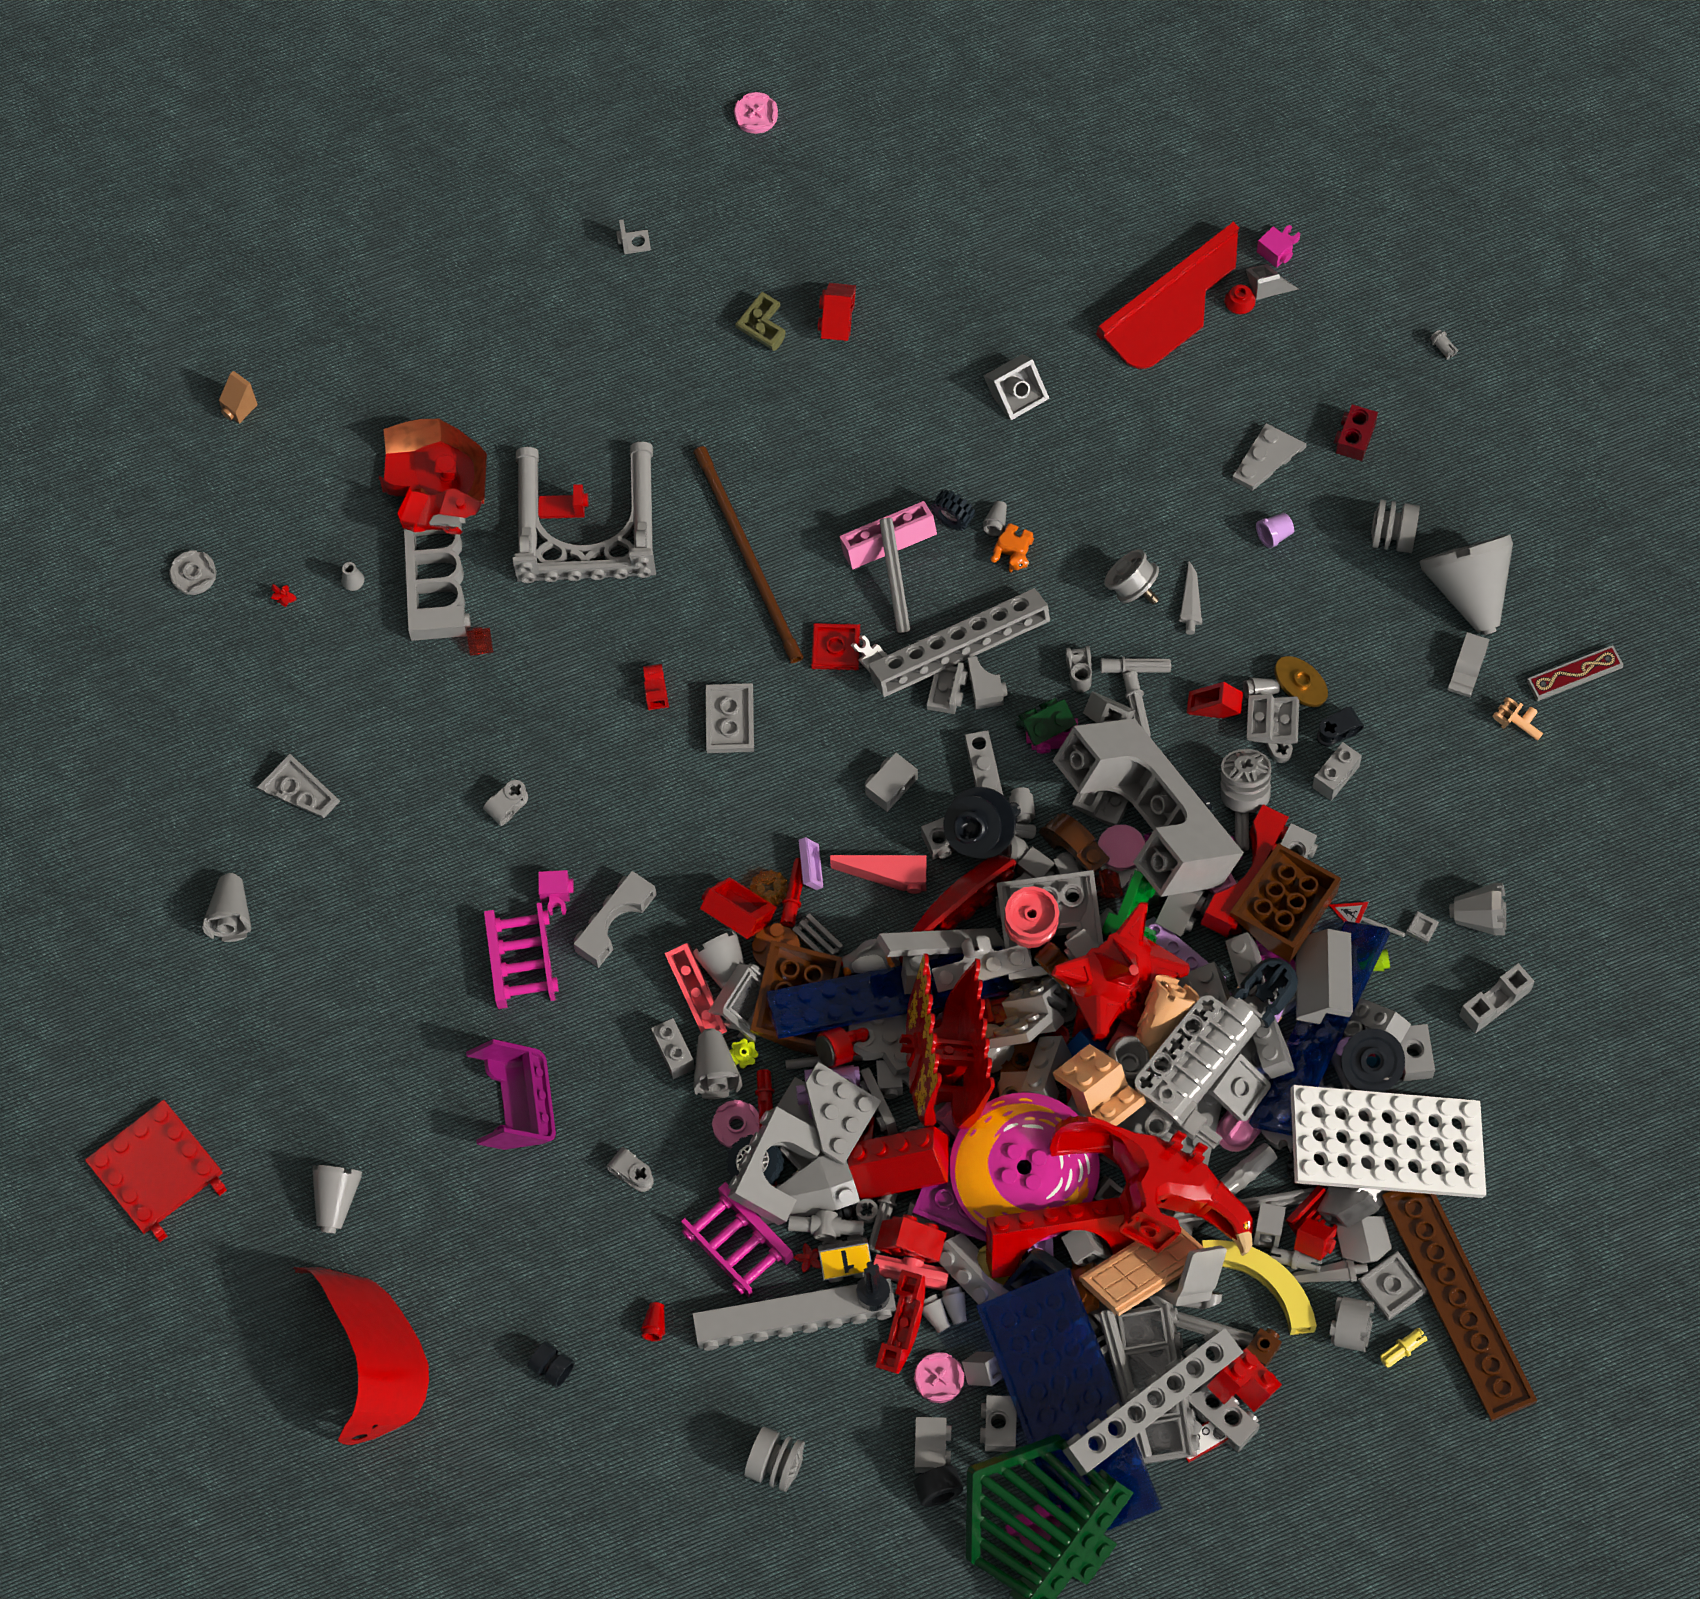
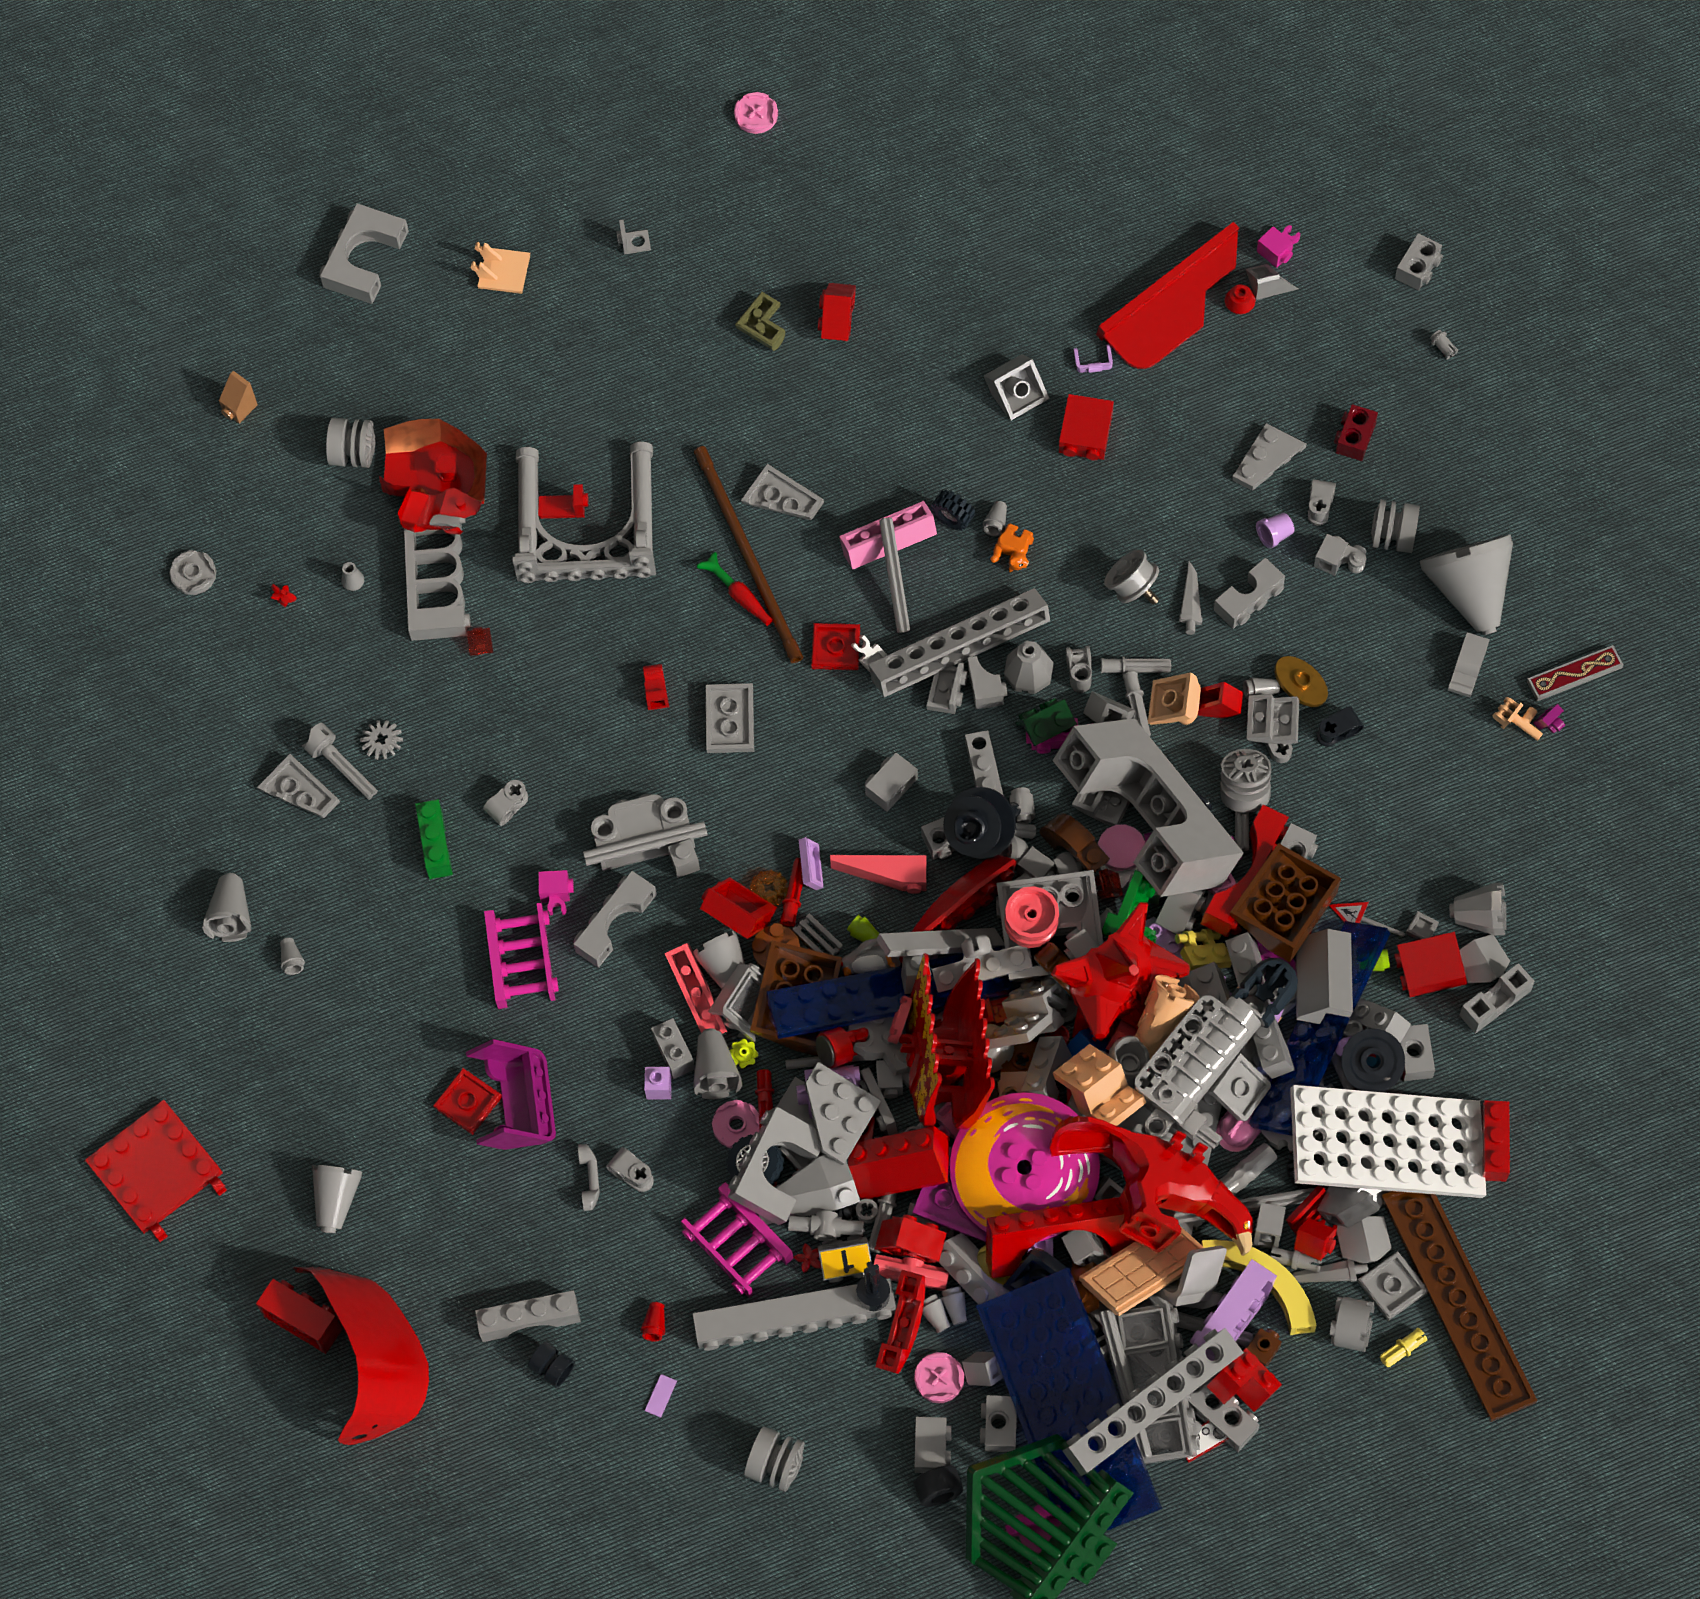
(291, 959): none -> light grey cone
(299, 1315): none -> red brick
(321, 743): none -> light grey piece
(347, 442): none -> light grey wheel
(362, 226): none -> light grey arch
(390, 743): none -> light grey gear
(434, 839): none -> green arch
(467, 1101): none -> red tile
(501, 269): none -> light nougat plate
(505, 1319): none -> light grey arch
(590, 1197): none -> light grey bar
(640, 831): none -> light grey brick
(658, 1083): none -> lavender brick
(660, 1395): none -> lavender window
(683, 858): none -> light grey brick
(737, 589): none -> red piece
(782, 494): none -> light grey wing
(862, 929): none -> lime cone
(899, 1020): none -> coral tile
(1028, 668): none -> light grey cone
(1086, 427): none -> red brick
(1094, 367): none -> lavender piece
(1174, 699): none -> light nougat slope
(1203, 954): none -> light yellow plate
(1237, 607): none -> light grey arch
(1240, 1304): none -> lavender wedge
(1320, 501): none -> light grey piece
(1335, 552): none -> light grey brick
(1336, 771): light grey brick -> none
(1417, 261): none -> light grey brick
(1431, 964): none -> red brick
(1483, 960): none -> light grey slope
(1496, 1140): none -> red arch
(1550, 719): none -> magenta tile

